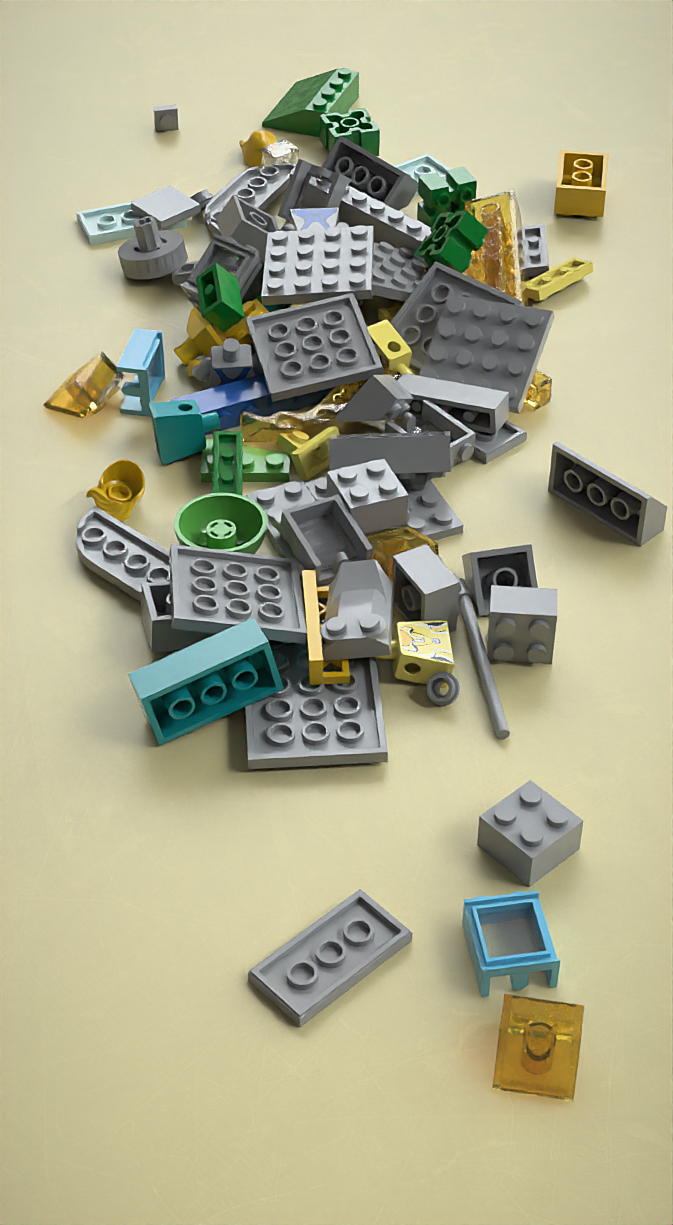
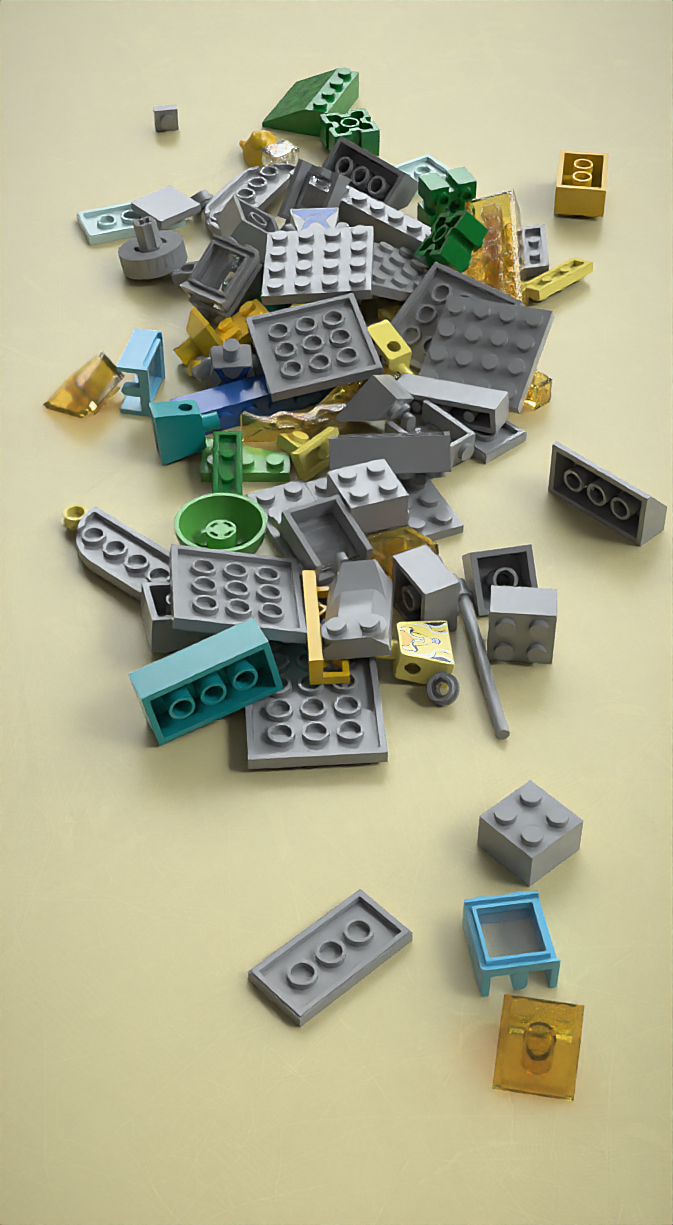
(72, 516): none -> light yellow plate
(119, 489): yellow hair -> none
(219, 297): green brick -> none

